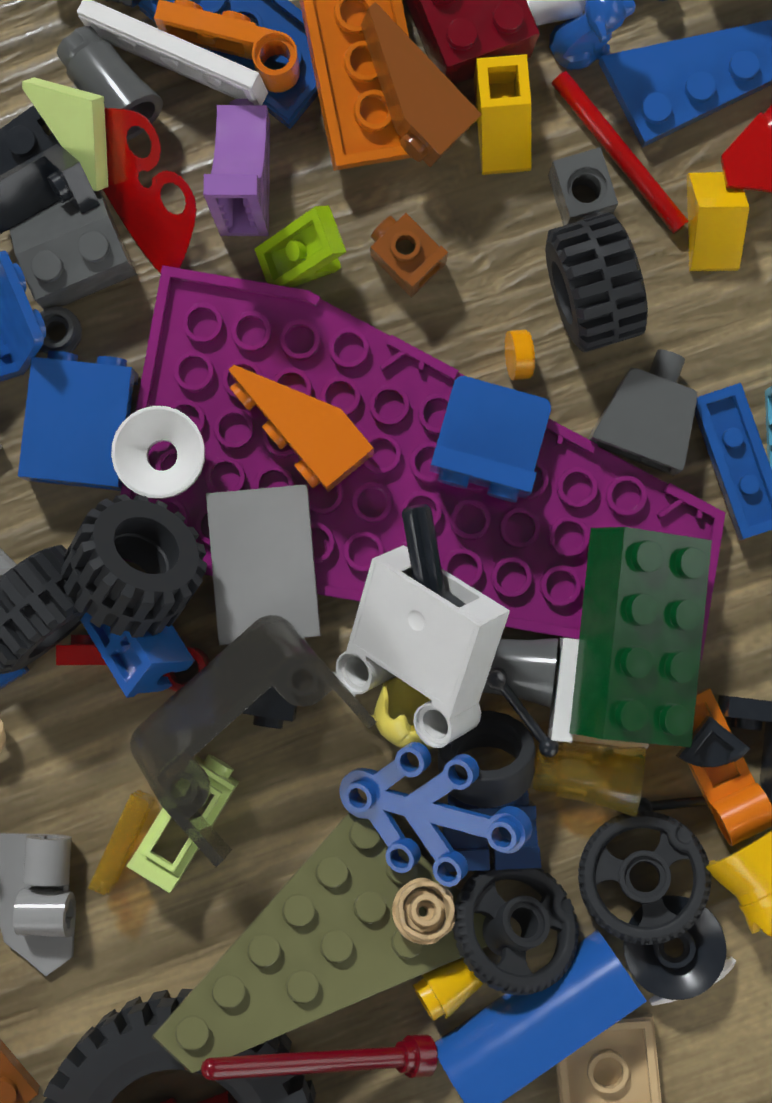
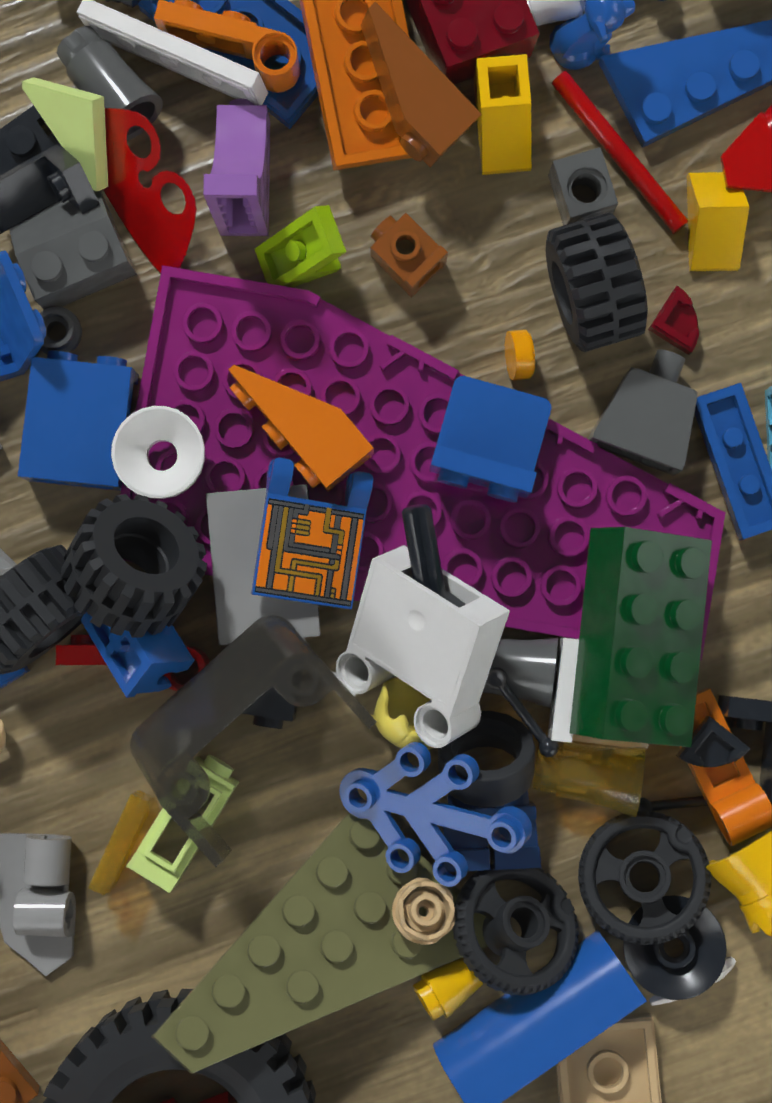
(310, 546): none -> flag
(413, 1056): dark red piece -> none
(677, 322): none -> dark red tile

